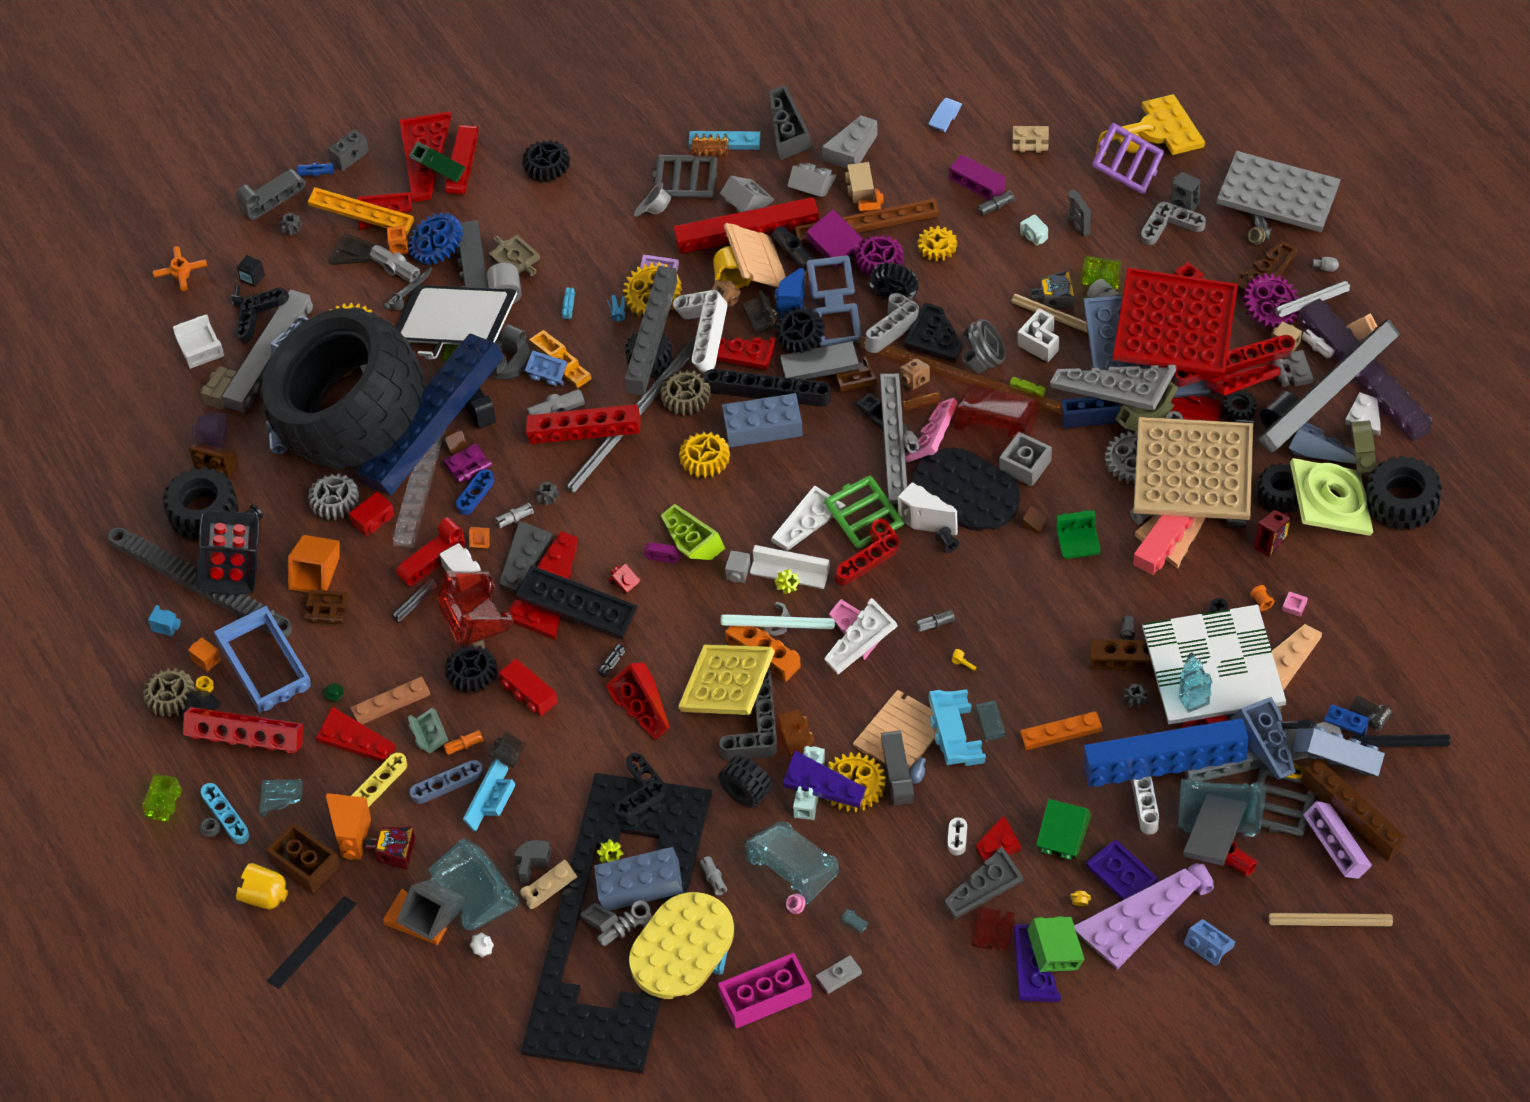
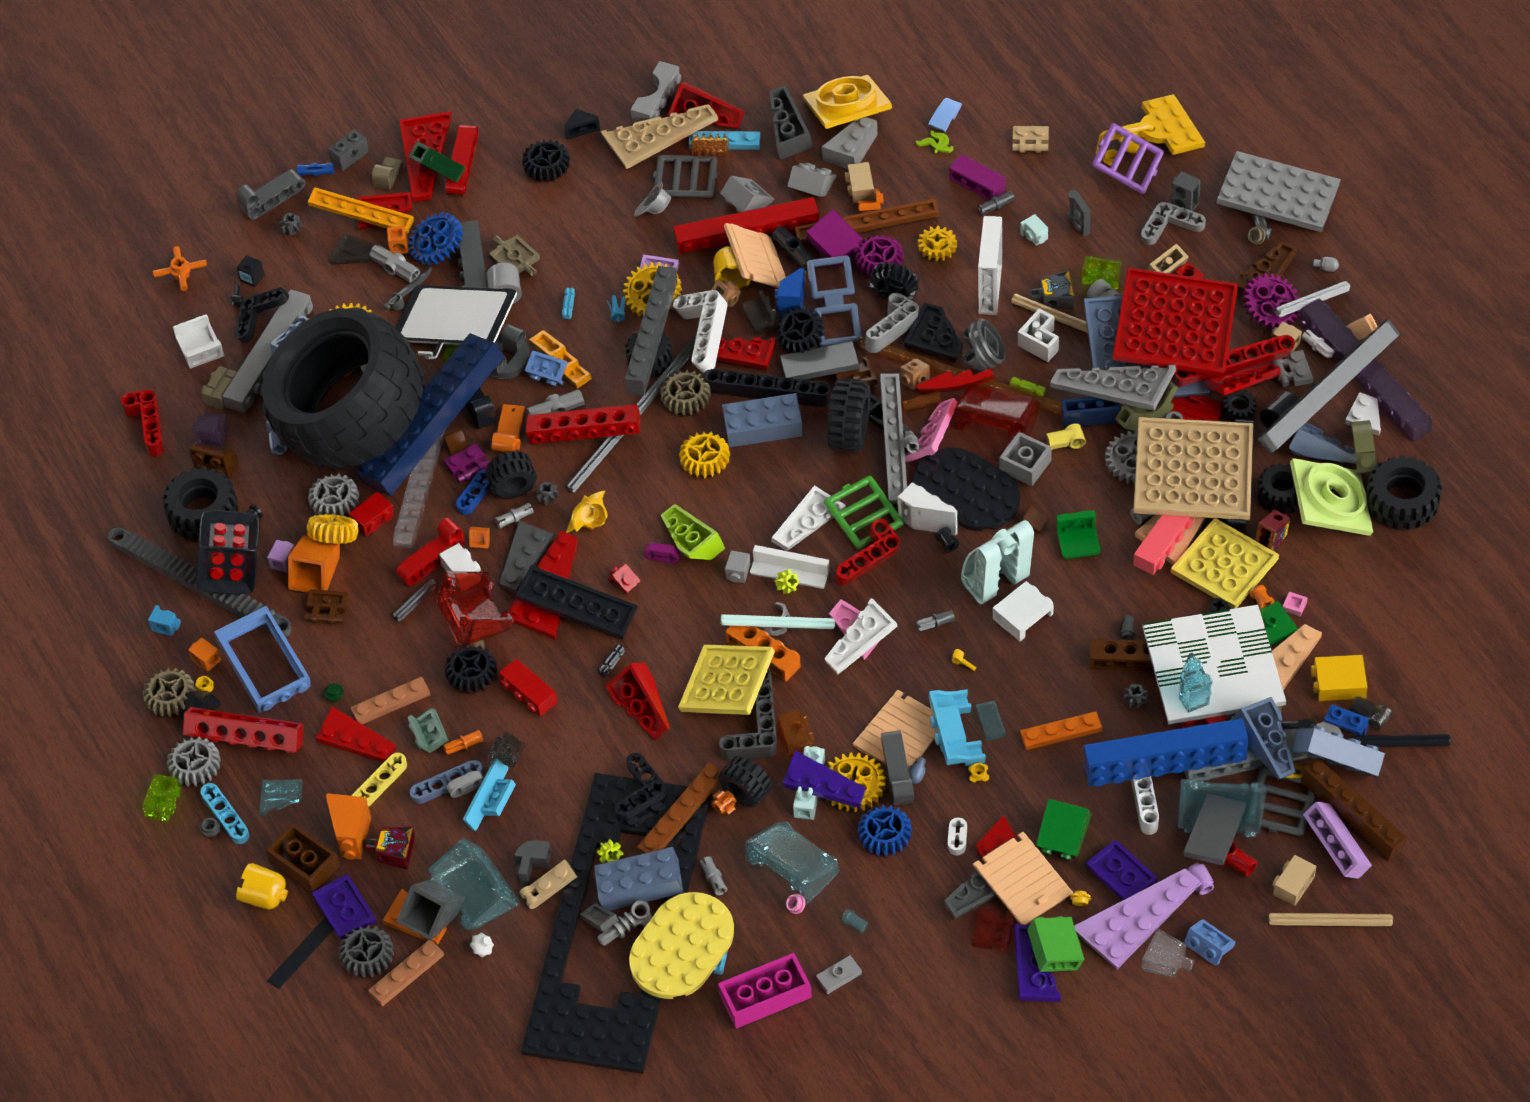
(145, 404): none -> red beam
(198, 767): none -> light grey gear
(279, 555): none -> lavender brick
(332, 528): none -> yellow gear
(343, 906): none -> dark purple plate
(378, 948): none -> dark grey gear
(386, 174): none -> dark tan plate
(406, 972): none -> nougat plate
(465, 784): none -> light grey beam
(509, 429): none -> orange door
(511, 474): none -> black tyre
(580, 124): none -> black slope
(588, 513): none -> yellow hair
(655, 134): none -> tan wing
(665, 79): none -> light grey arch
(681, 810): none -> dark orange plate
(691, 97): none -> red wedge
(723, 802): none -> orange gear
(846, 100): none -> yellow piece
(848, 415): none -> black tyre
(886, 836): none -> blue gear
(941, 146): none -> lime piece
(947, 382): none -> red slope
(978, 768): none -> yellow plate
(990, 265): none -> white window
(1005, 553): none -> light aqua panel
(1022, 610): none -> white panel
(1023, 879): none -> light nougat door
(1071, 436): none -> light yellow piece
(1109, 156): none -> yellow plate
(1166, 955): none -> clear torso
(1169, 261): none -> tan brick
(1224, 563): none -> light yellow plate
(1277, 623): none -> green plate
(1294, 880): none -> tan brick
(1339, 677): none -> yellow brick

